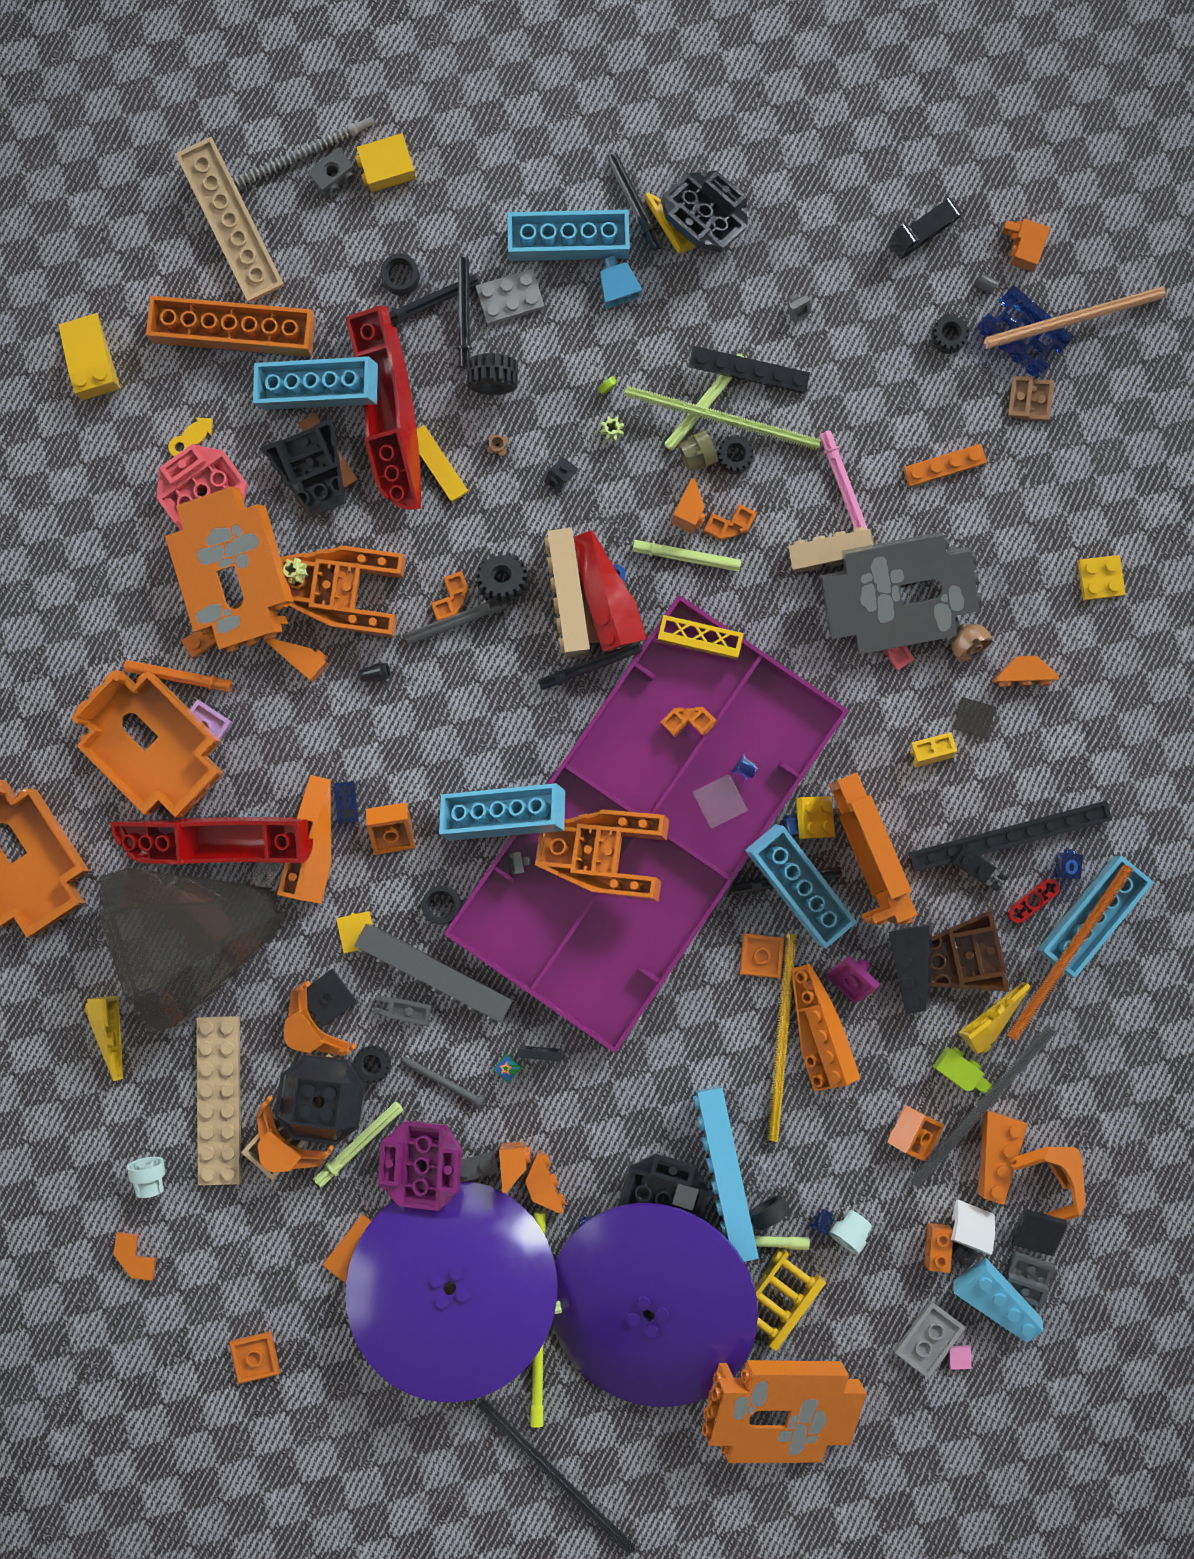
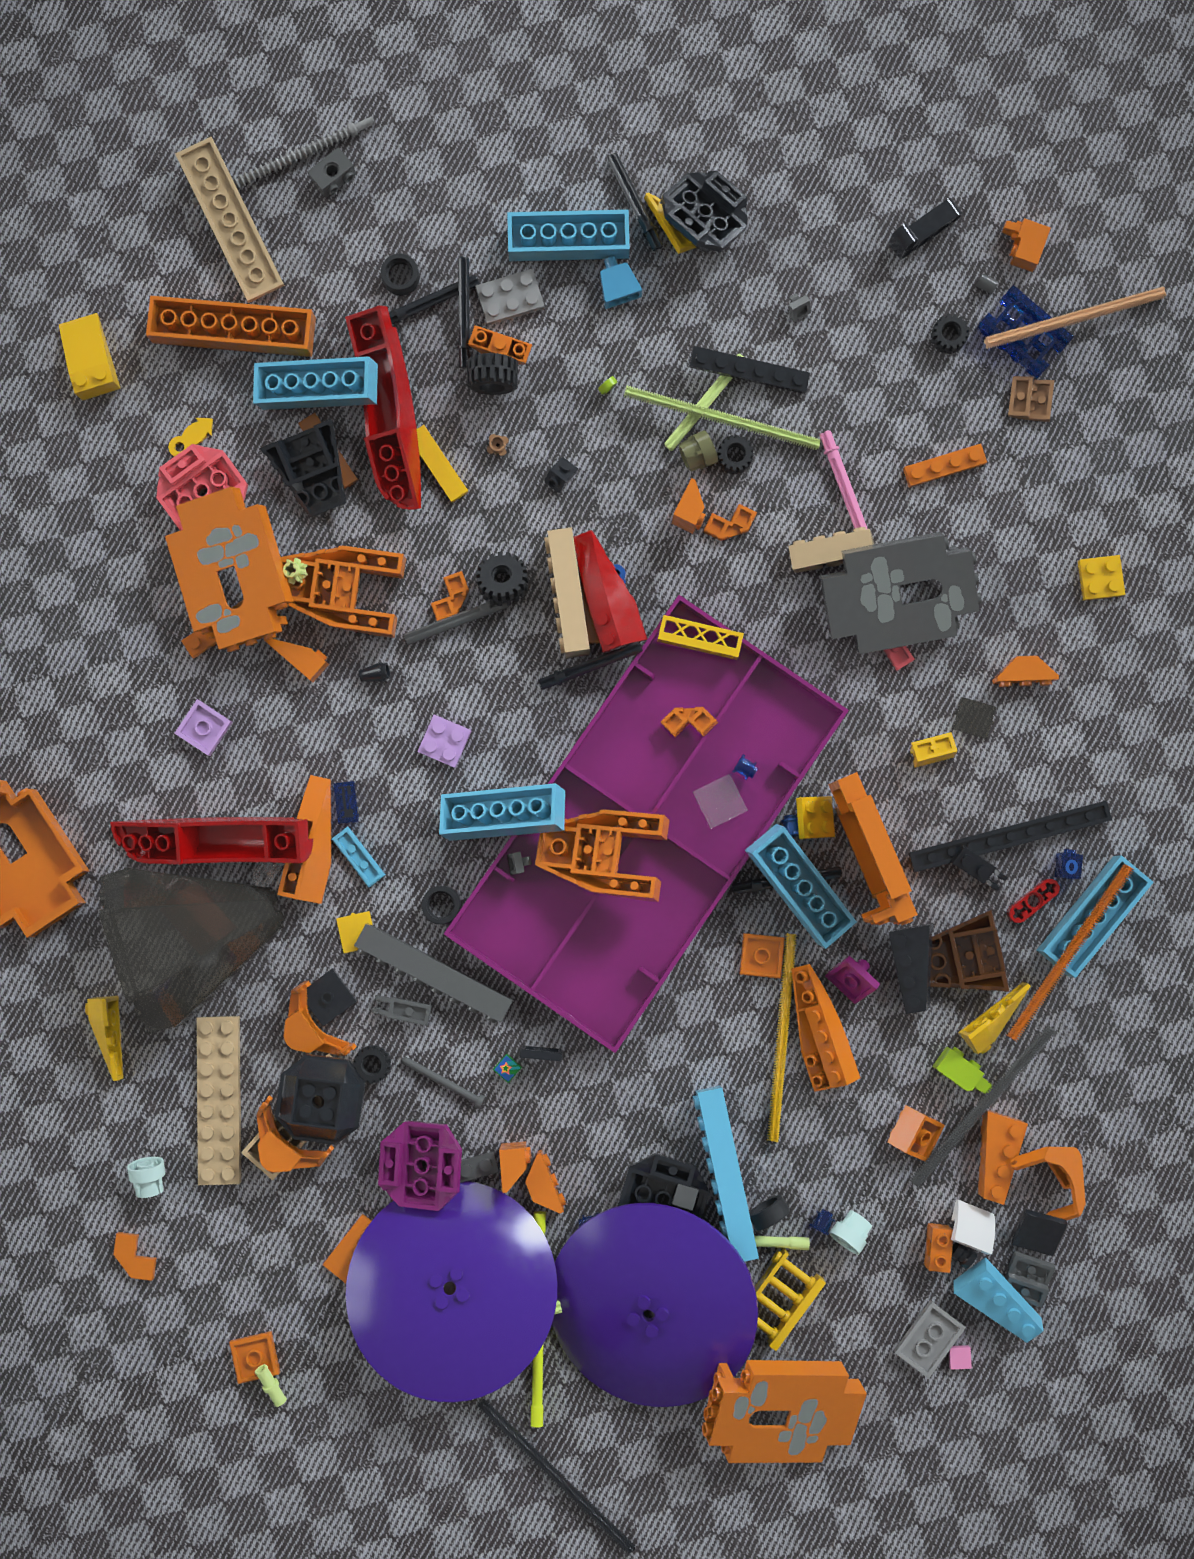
(172, 768): orange panel -> none
(211, 682): orange axle -> none
(270, 1385): none -> yellowish green pin
(358, 856): none -> medium azure tile
(358, 1144): yellowish green axle -> none
(385, 163): yellow brick -> none
(390, 828): orange slope -> none
(444, 741): none -> lavender plate
(492, 342): none -> orange slope
(608, 425): yellowish green gear -> none
(686, 555): yellowish green axle -> none
(969, 640): medium nougat cylinder -> none

